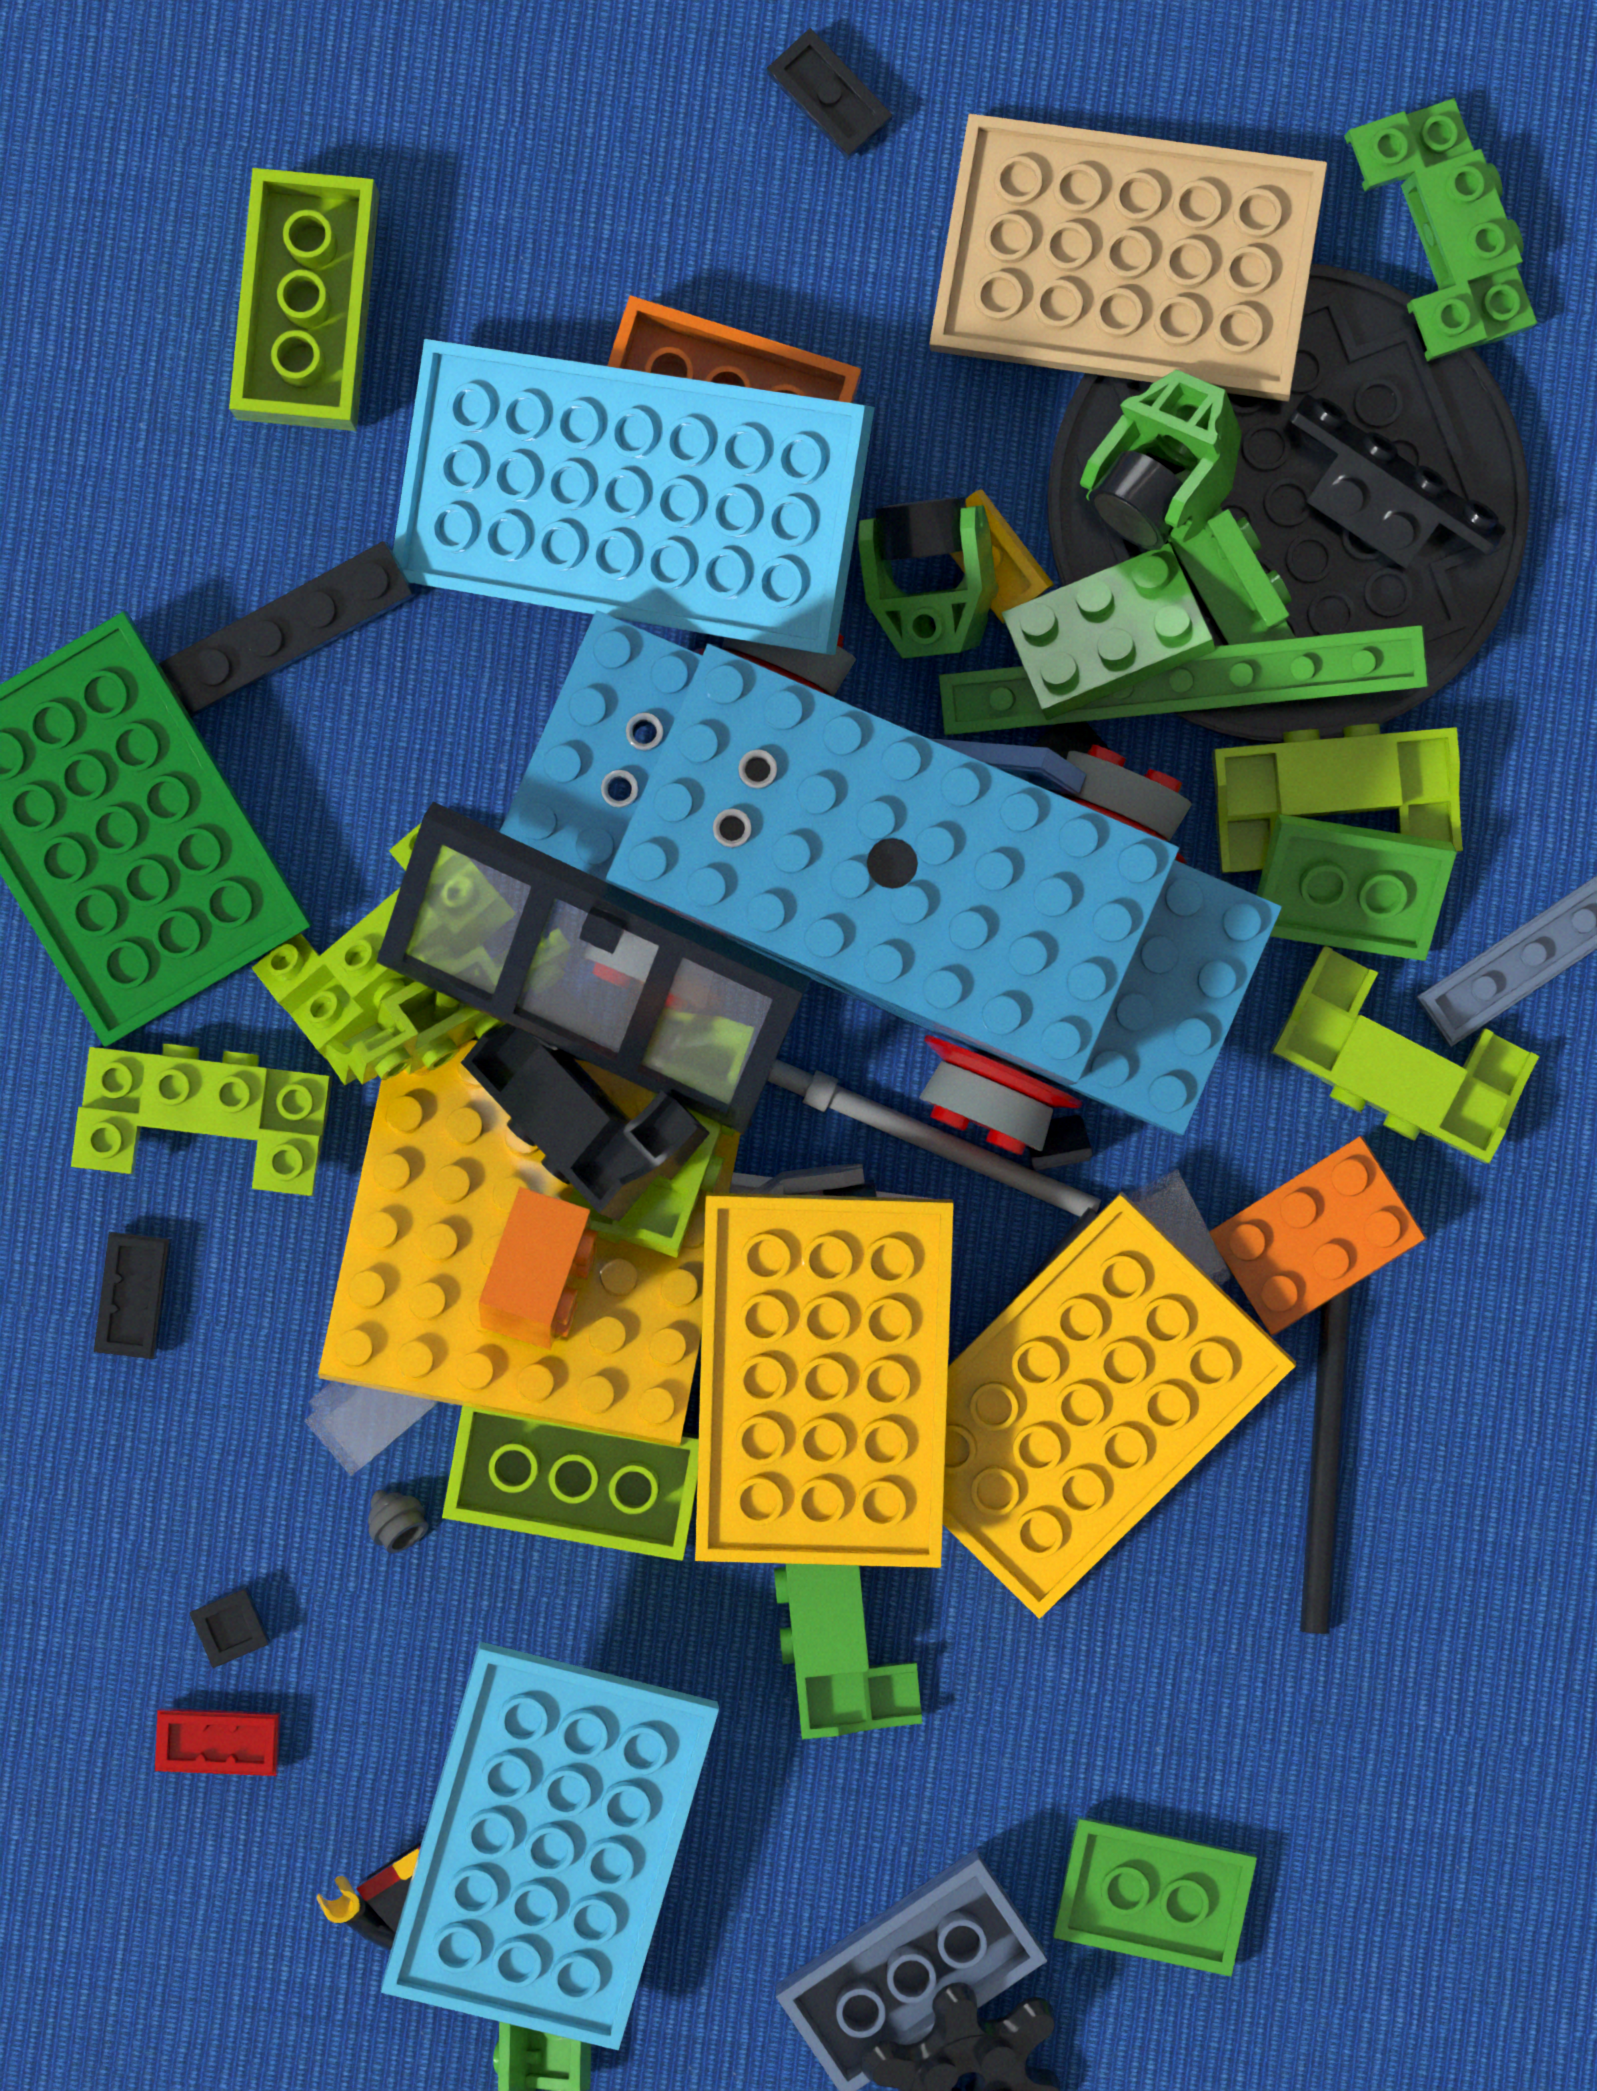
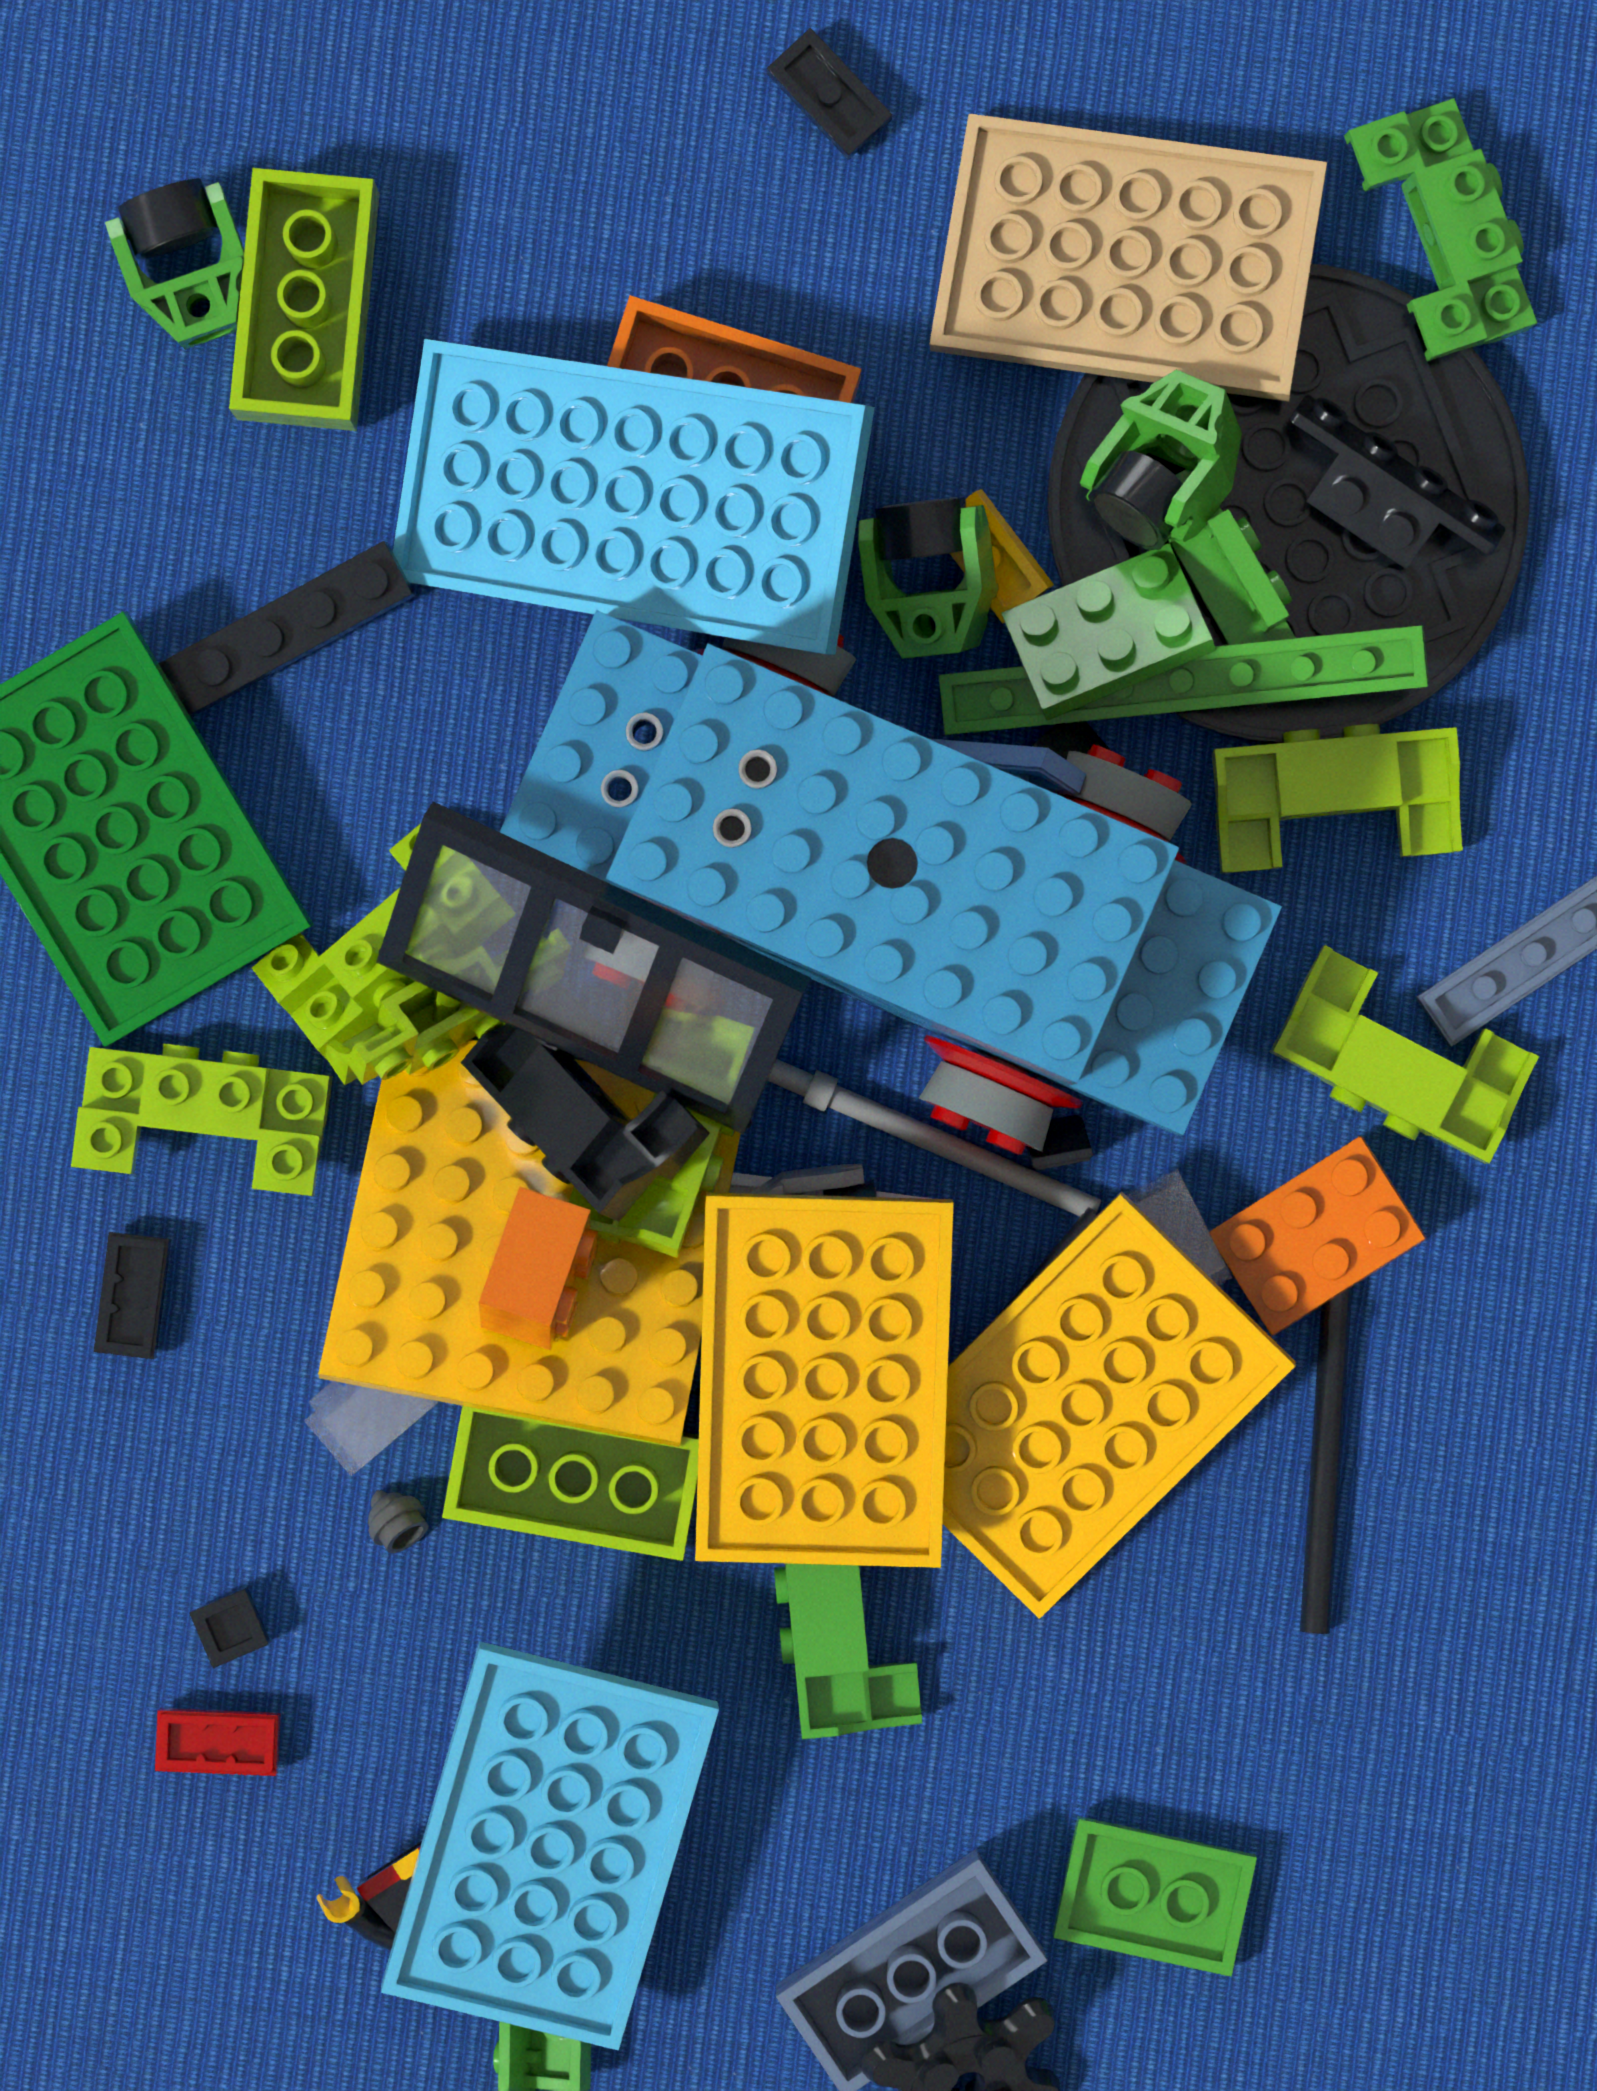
(170, 221): none -> bright green piece
(1355, 886): bright green plate -> none

